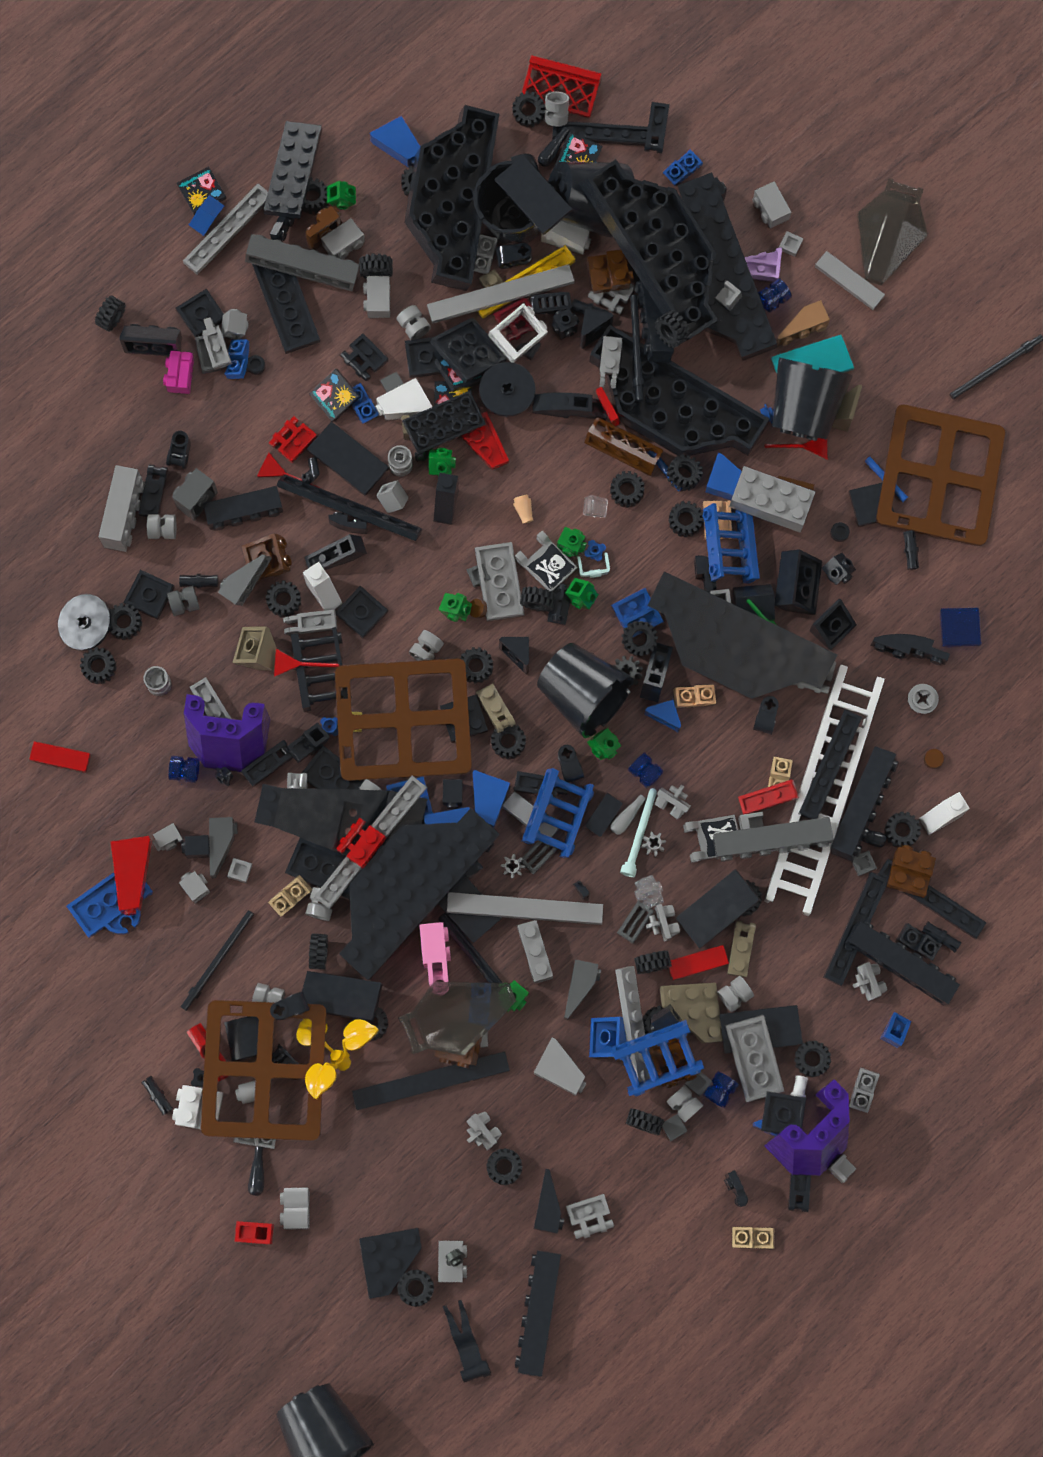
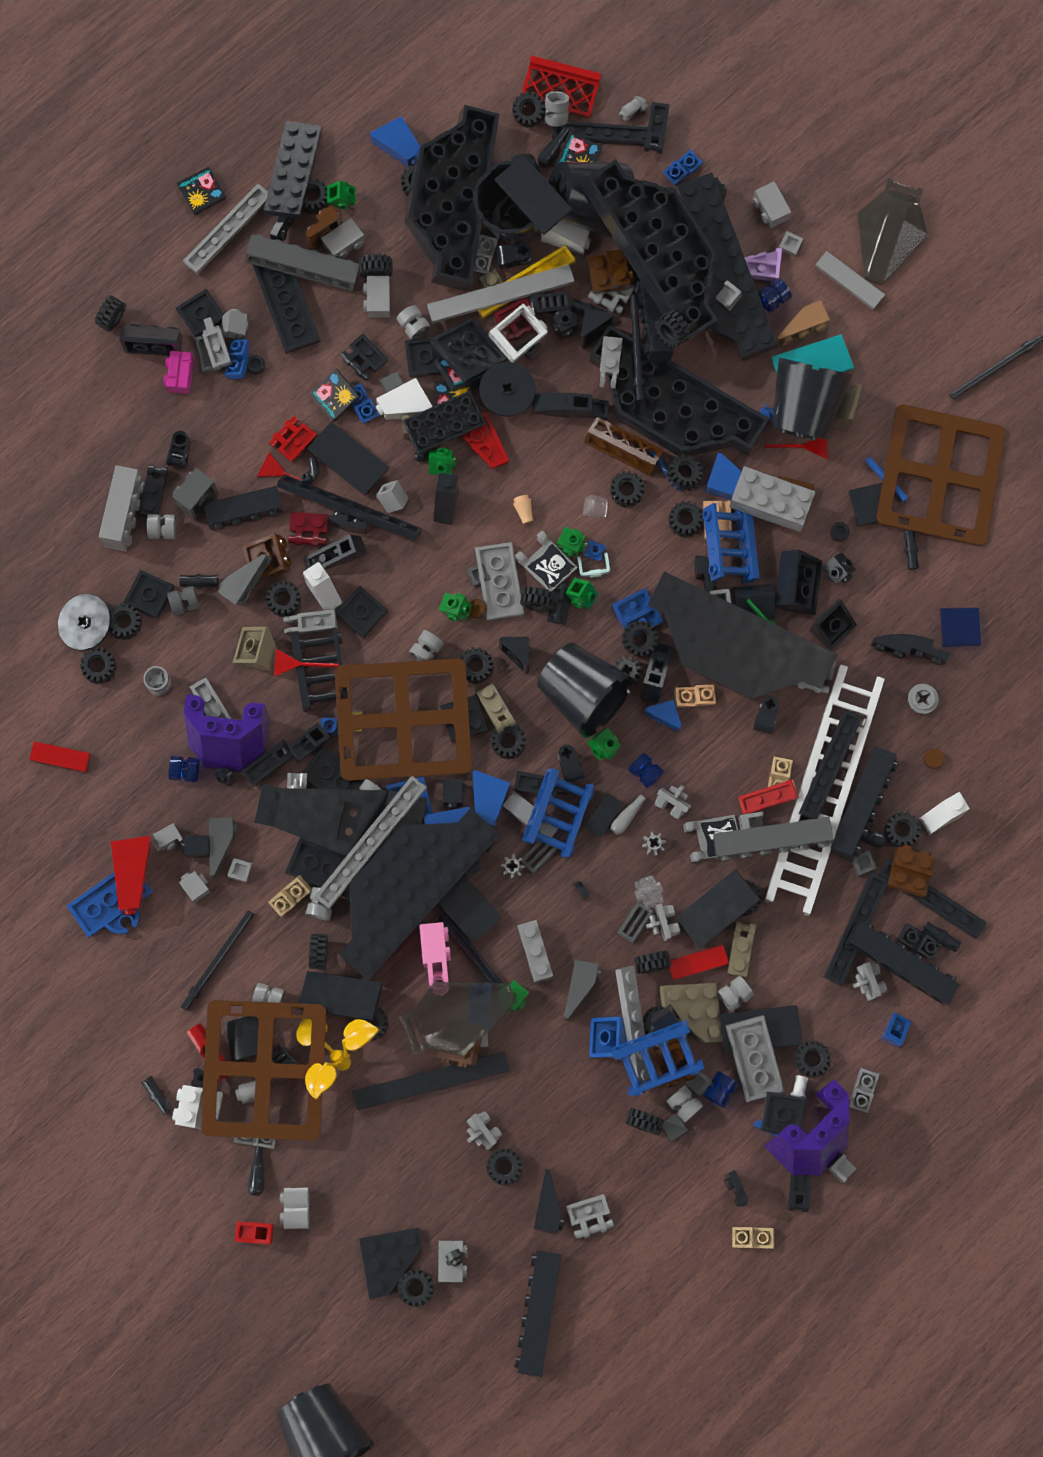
(206, 215): blue slope -> none
(293, 1005): black piece -> none
(308, 523): none -> dark red plate
(365, 846): red plate -> none
(400, 460): light grey wheel -> none
(467, 1347): black flag -> none
(524, 908): light grey tile -> none
(560, 1069): light grey slope -> none
(607, 406): red tile -> none
(629, 868): light aqua piece -> none
(630, 108): none -> light grey arm

